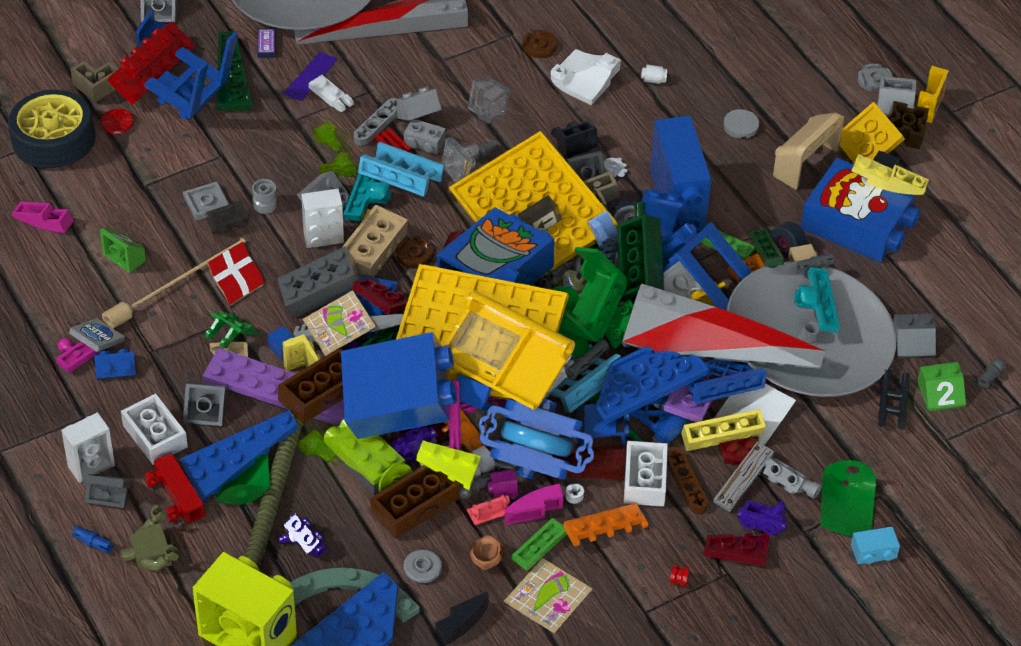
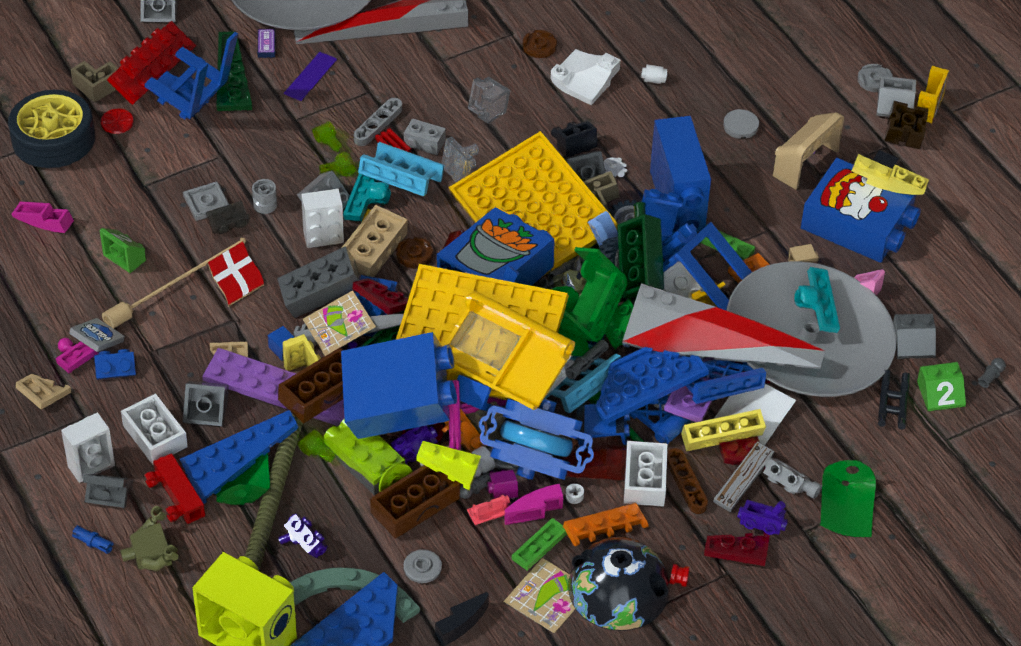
(41, 391): none -> tan wing
(147, 28): blue panel -> none
(236, 327): green plate -> none
(330, 93): white hinge -> none
(417, 104): light grey slope -> none
(485, 149): dark grey pin -> none
(486, 552): nougat hair -> none
(541, 214): clear smoke brick -> none
(618, 584): none -> black piece
(766, 248): dark green plate -> none
(788, 236): black wheel -> none
(816, 262): dark grey pin -> none
(869, 134): yellow plate -> none
(872, 280): none -> bright pink slope
(875, 545): medium azure brick -> none

